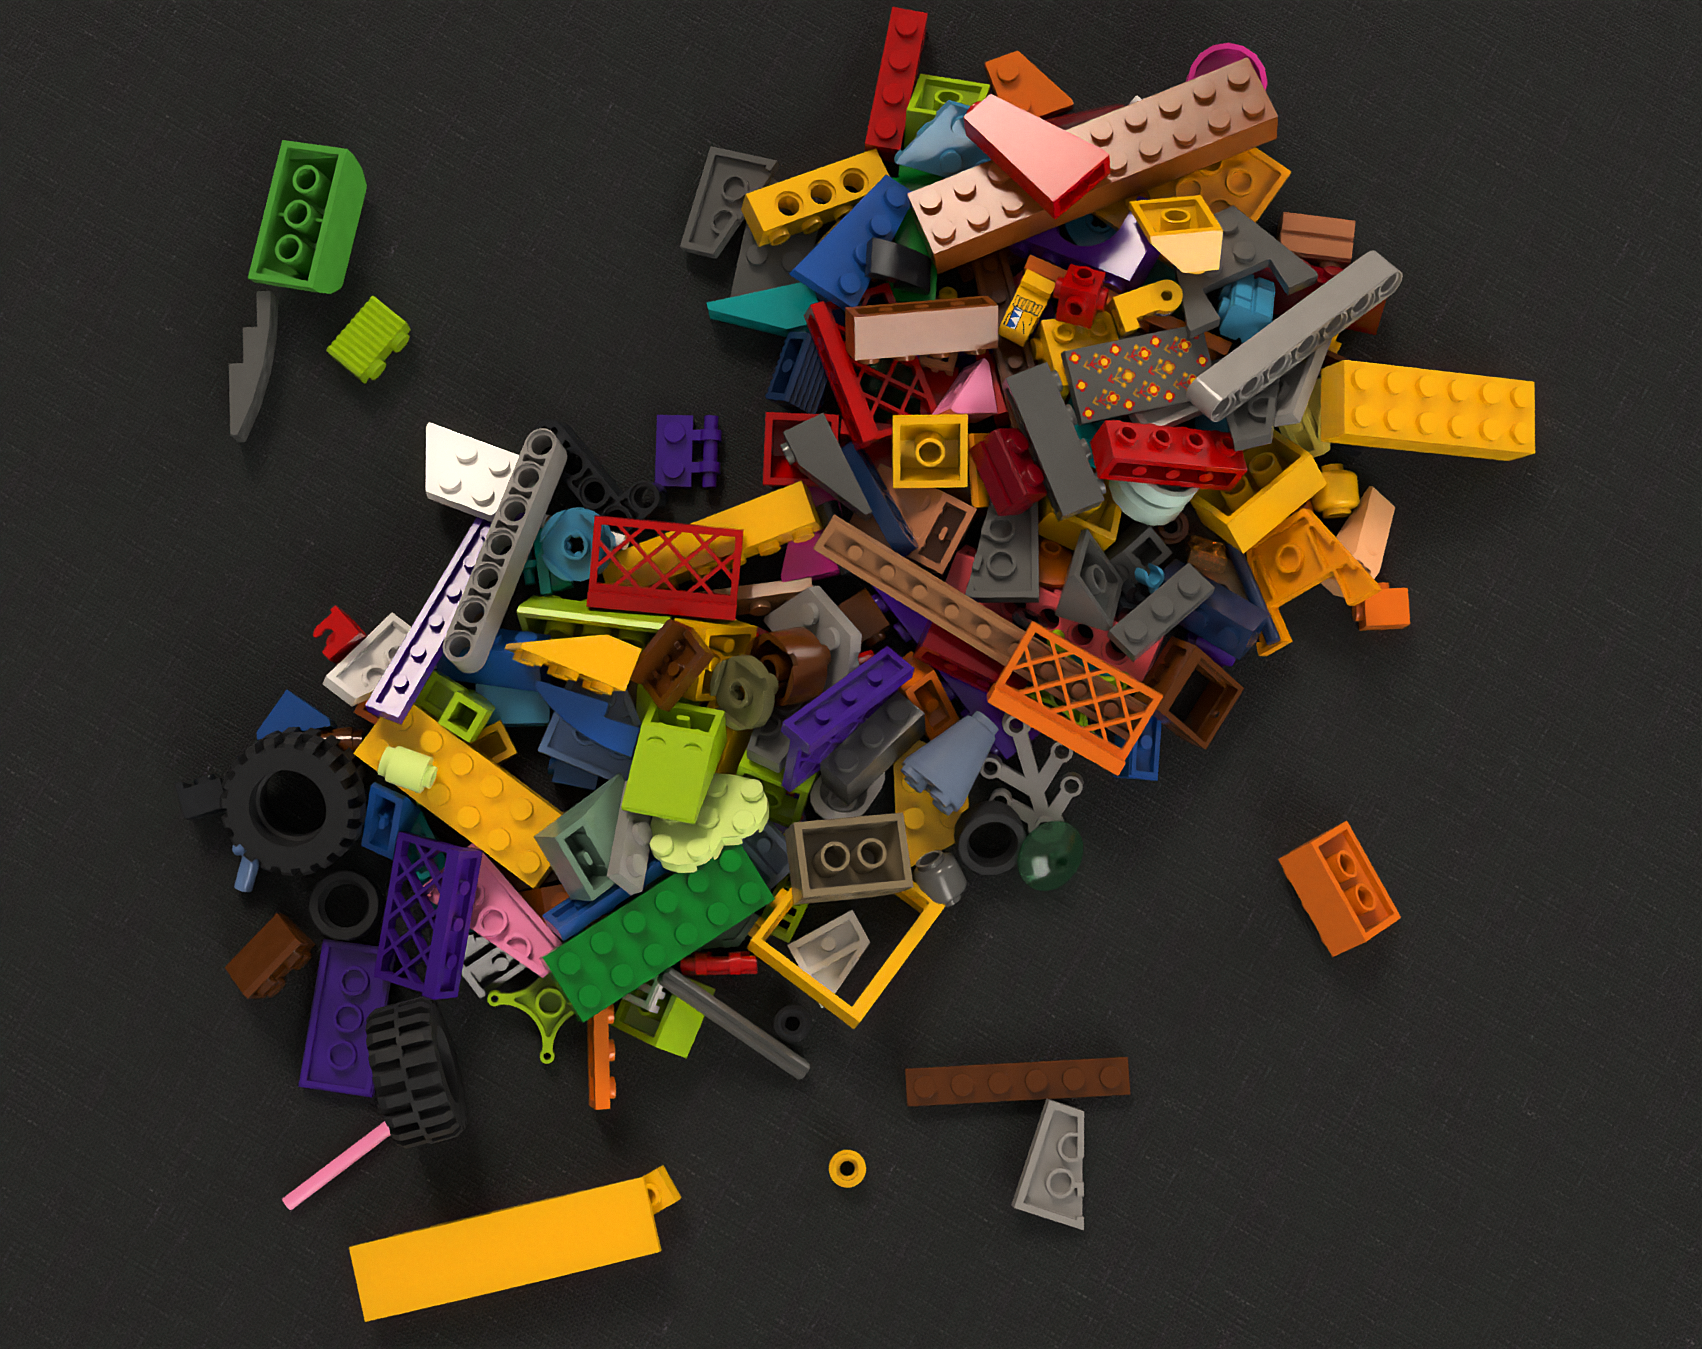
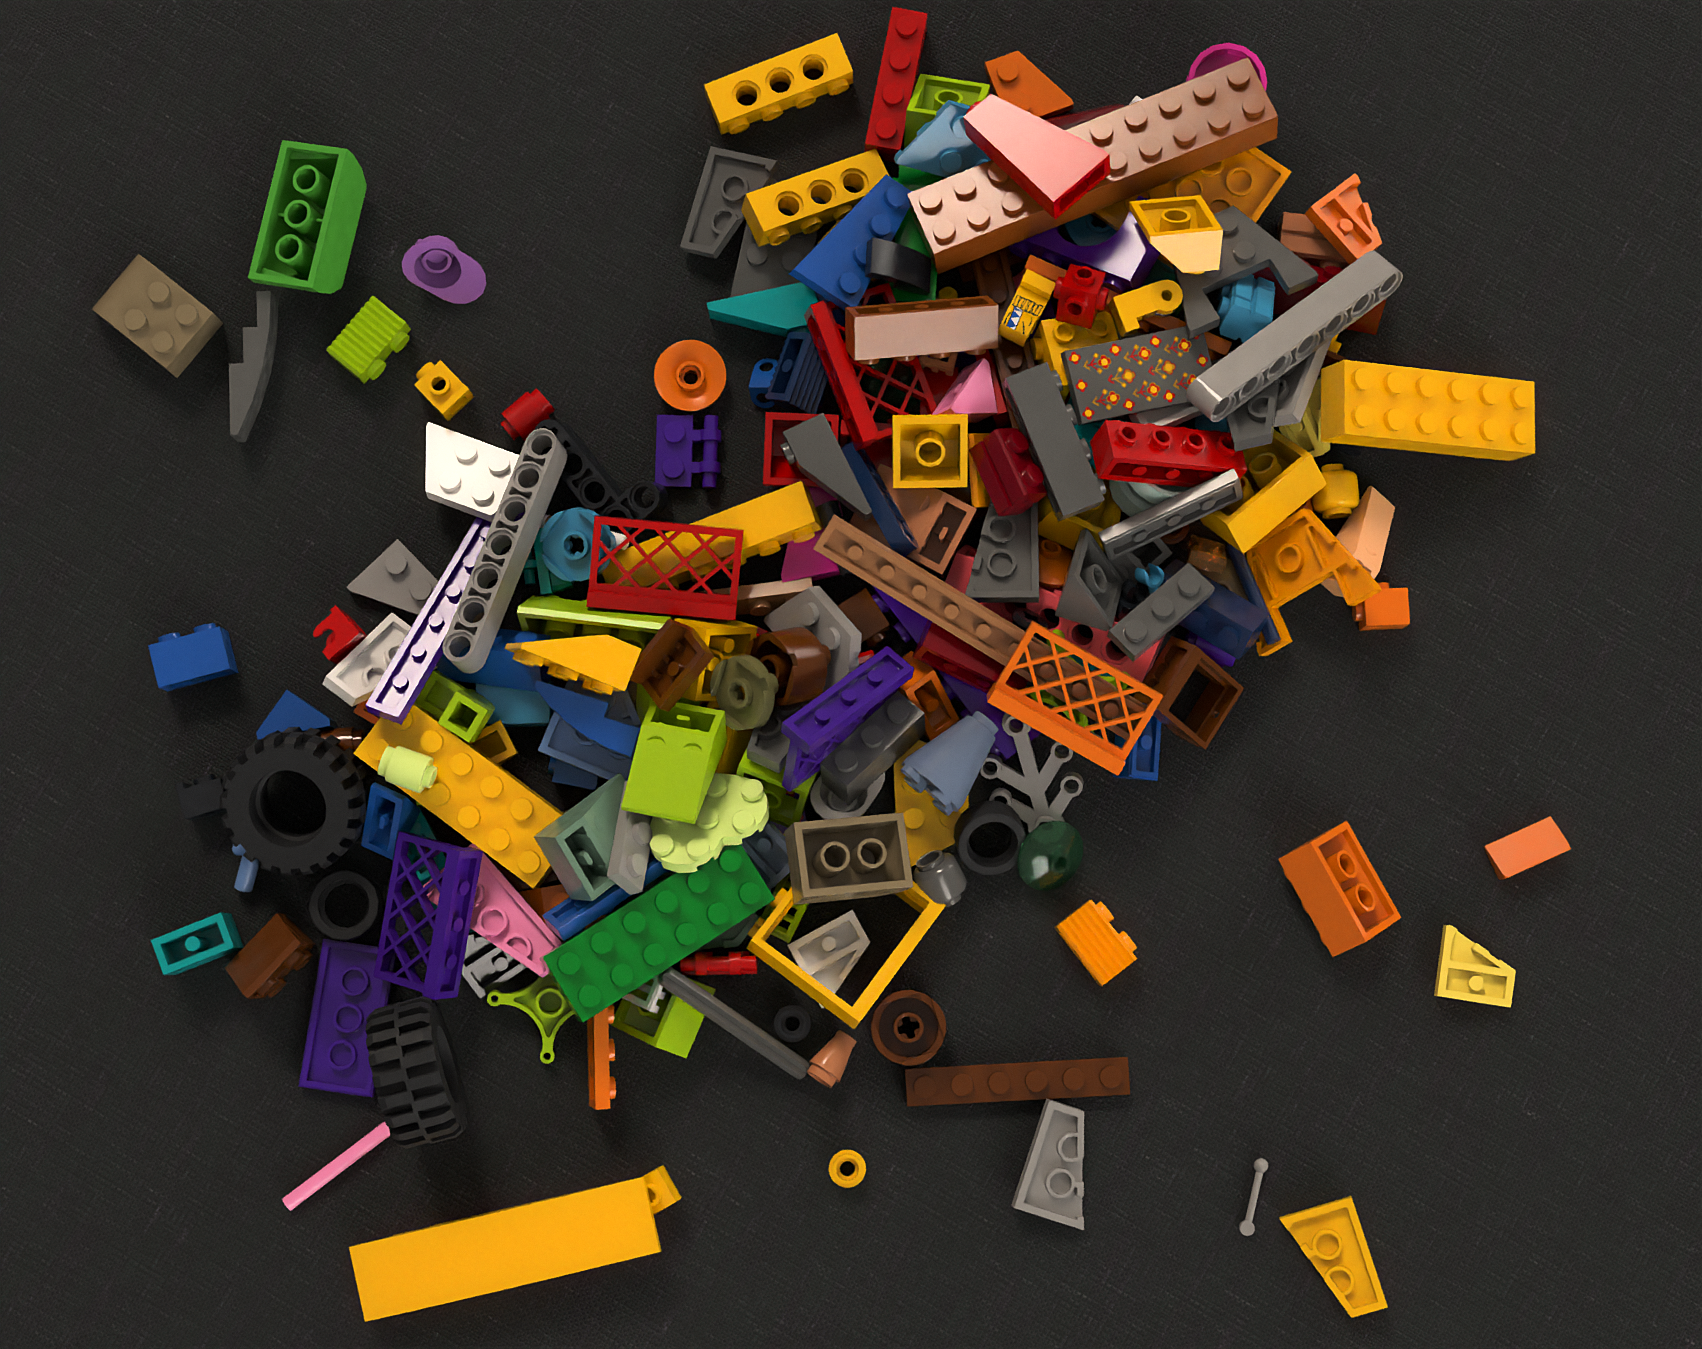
(157, 315): none -> dark tan brick
(193, 657): none -> blue brick
(197, 943): none -> teal brick
(396, 580): none -> light grey wing
(444, 270): none -> medium lavender piece
(448, 400): none -> yellow brick
(525, 414): none -> red brick
(687, 358): none -> orange dish
(760, 382): none -> blue piece
(790, 68): none -> yellow brick
(832, 1059): none -> nougat cone
(926, 1038): none -> reddish brown brick
(1097, 942): none -> light orange brick
(1171, 514): none -> dark grey tile
(1247, 1227): none -> light grey hinge
(1338, 1250): none -> yellow wing
(1346, 221): none -> orange wing
(1471, 972): none -> light yellow wing
(1526, 848): none -> orange slope

